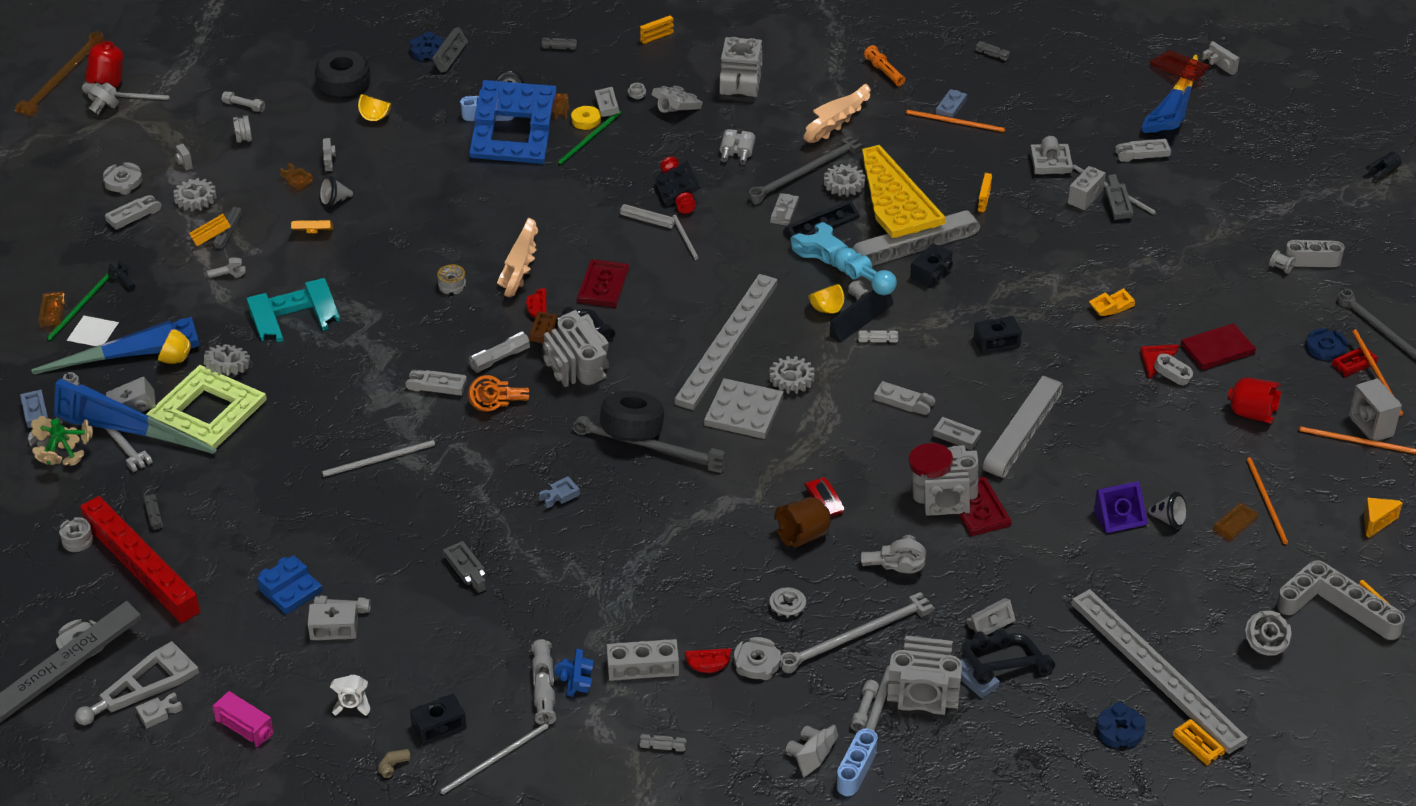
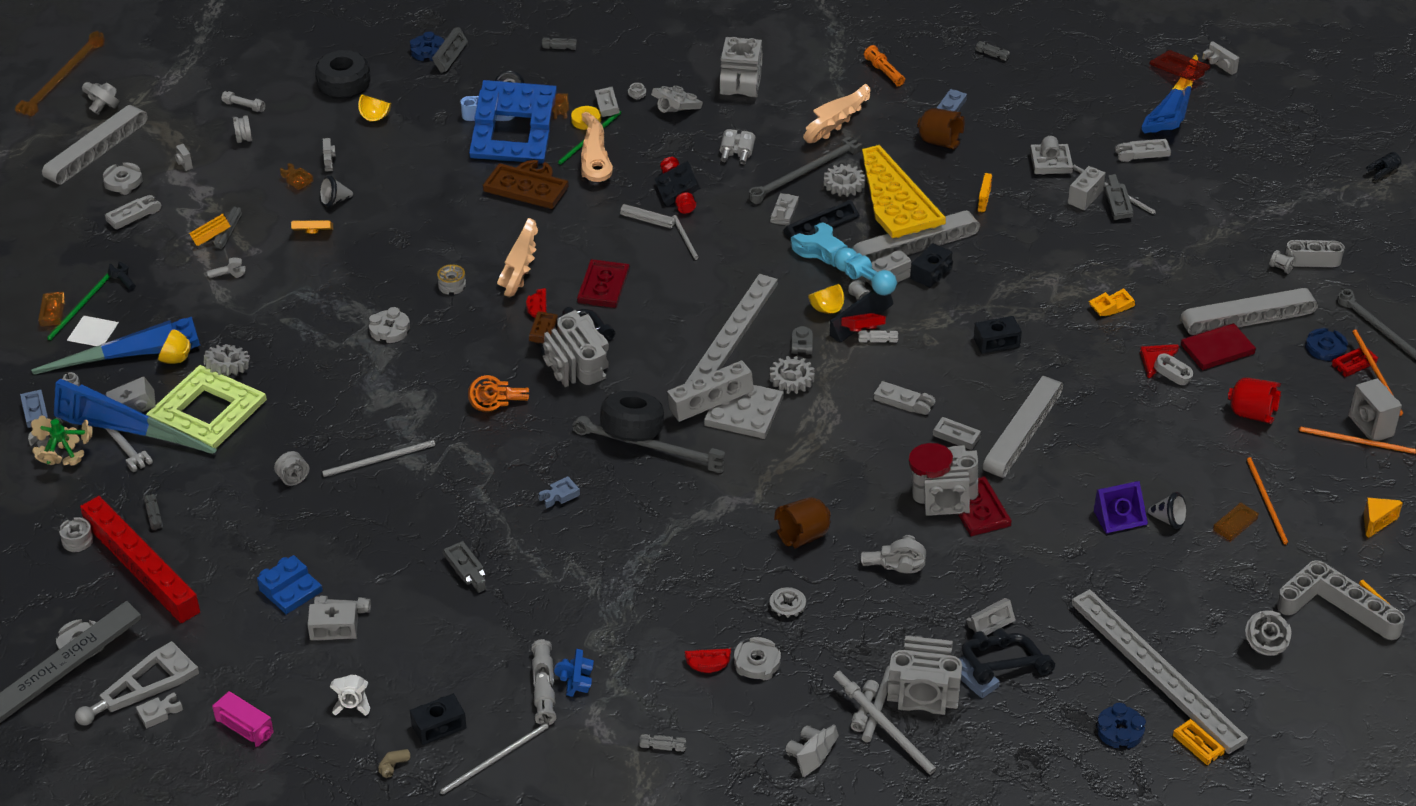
(94, 144): none -> light grey beam
(105, 64): red cylinder -> none
(144, 96): light grey axle -> none
(195, 194): light grey gear -> none
(265, 309): teal wedge -> none
(291, 468): none -> light grey wheel
(380, 323): none -> light grey plate
(436, 382): light grey hinge -> none
(487, 357): light grey axle -> none
(527, 183): none -> reddish brown plate
(593, 151): none -> light nougat animal
(642, 659): light grey brick -> none
(656, 32): light orange tile -> none
(710, 390): none -> light grey brick
(802, 340): none -> dark grey plate
(824, 491): red slope -> none
(854, 691): none -> light grey bar
(856, 762): light blue beam -> none
(866, 321): none -> red plate
(896, 262): none -> light grey brick
(918, 603): light grey hinge -> none
(941, 127): none -> reddish brown cylinder
(957, 121): orange axle -> none
(1249, 311): none -> light grey beam

